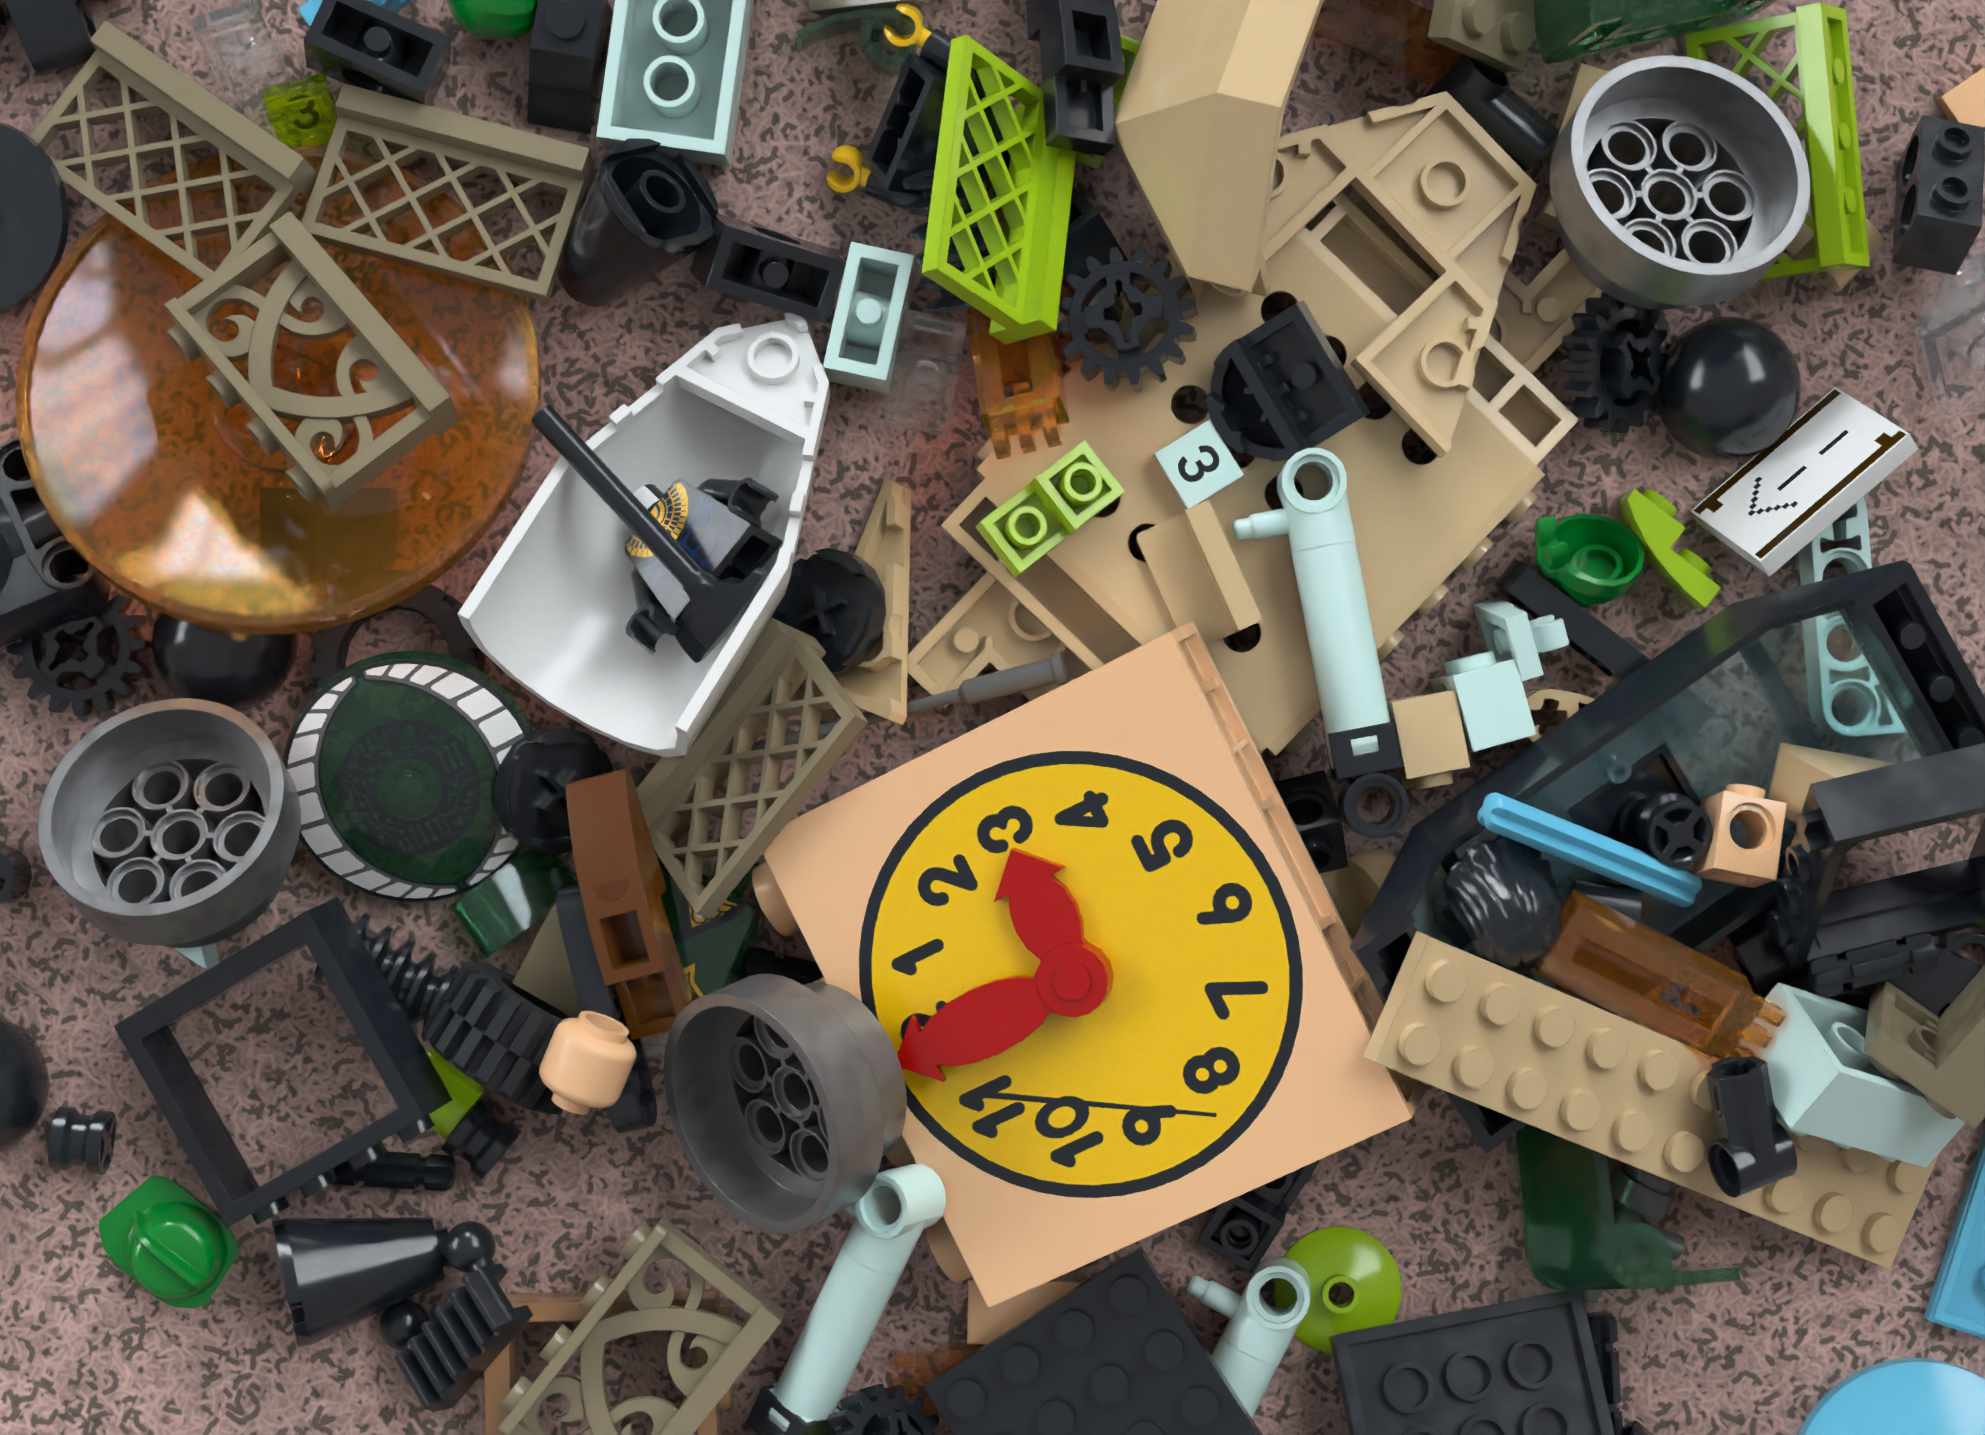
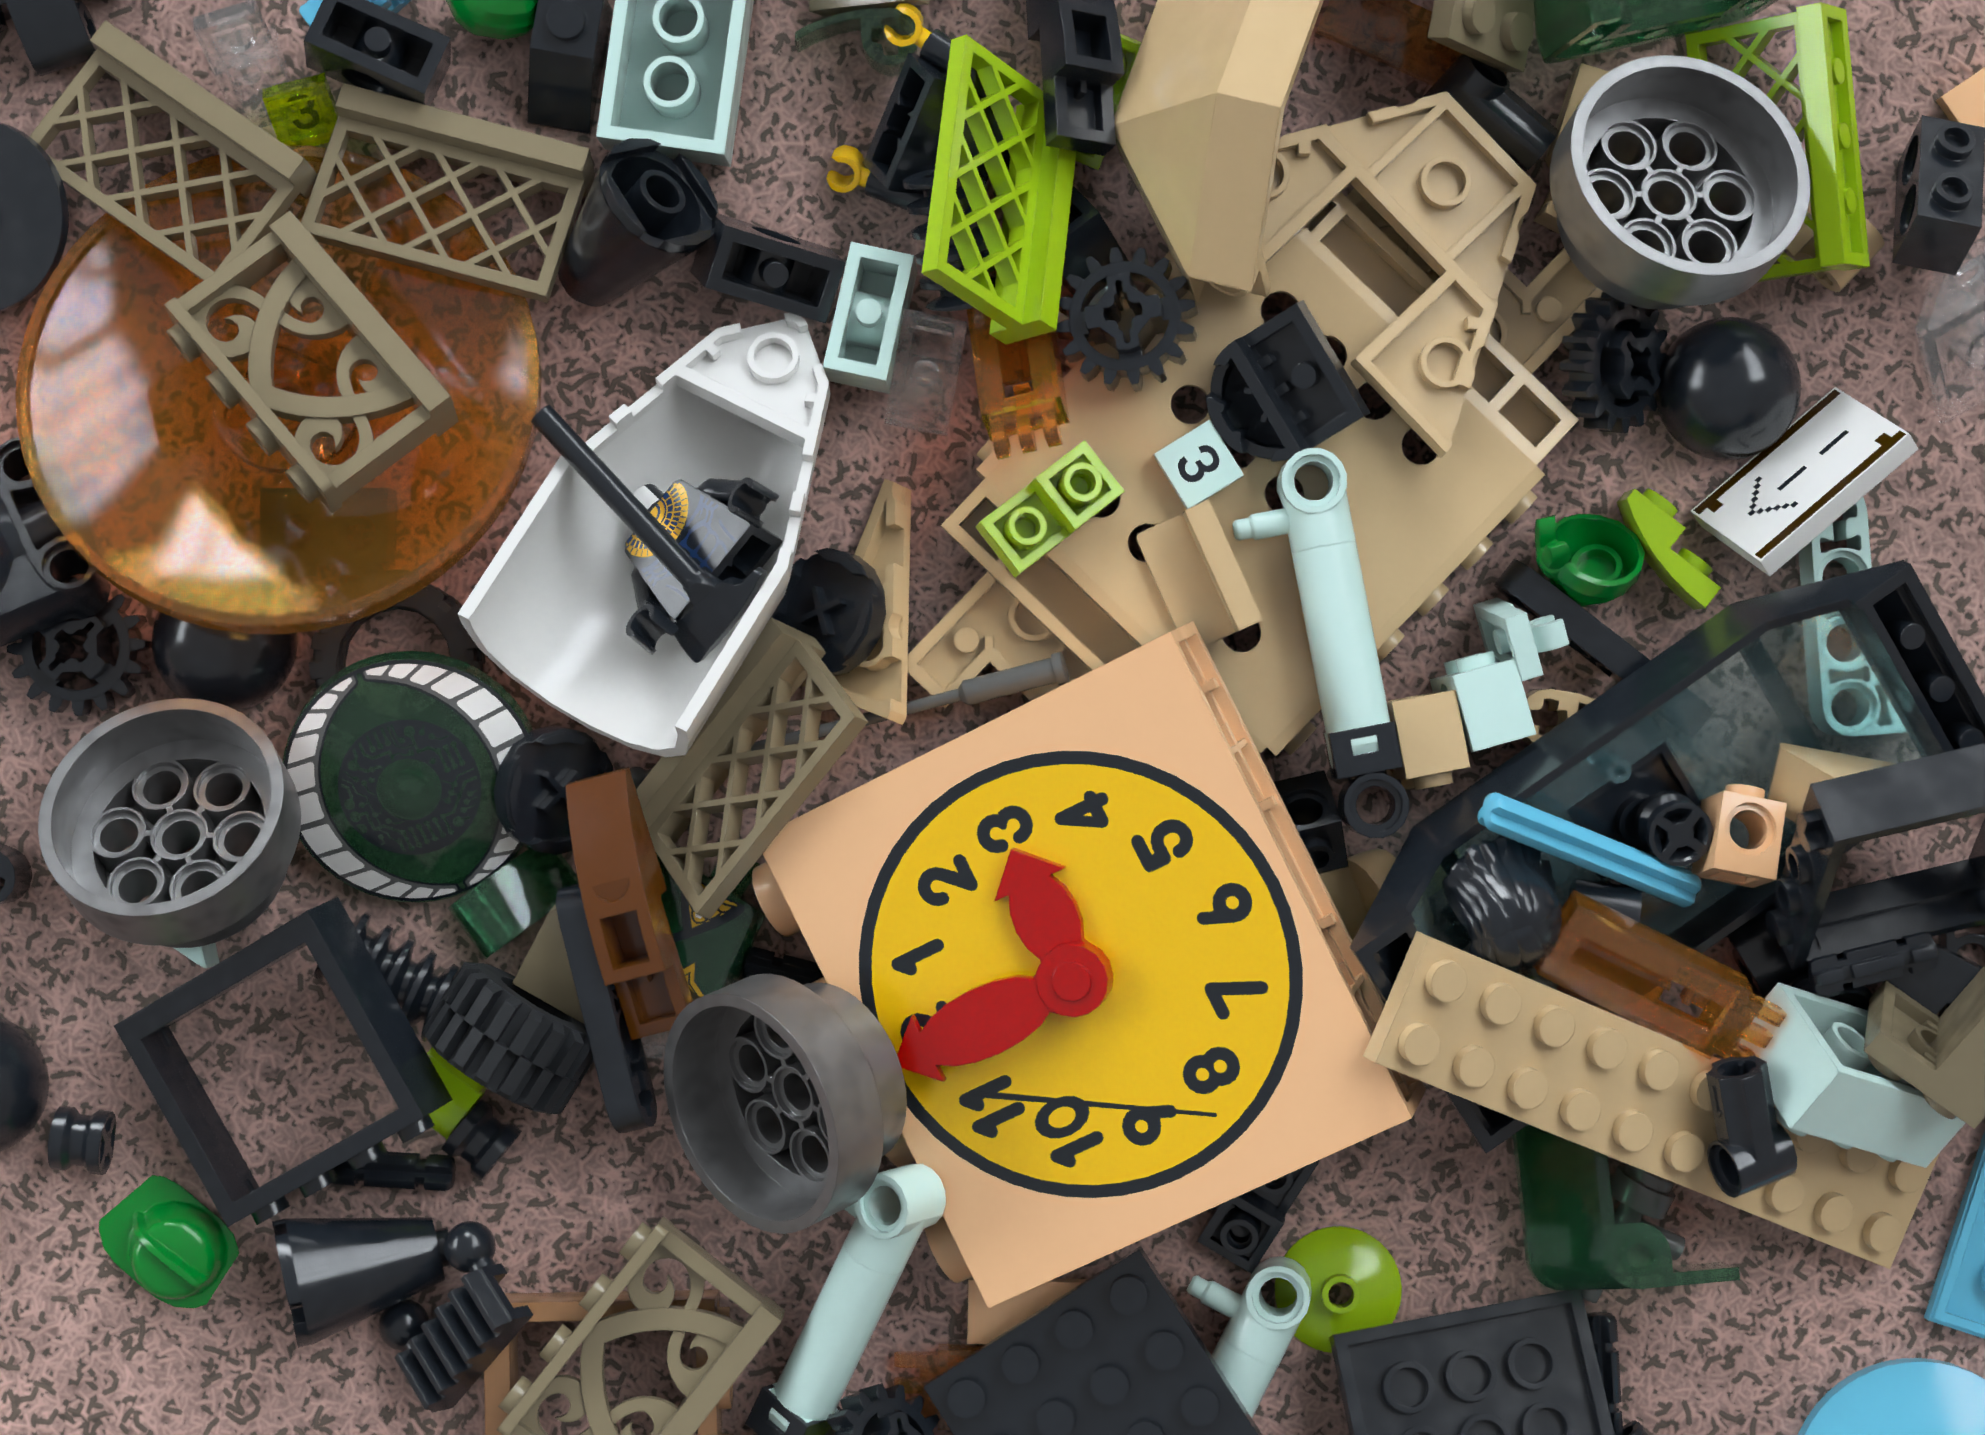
(587, 1062): light nougat head -> none

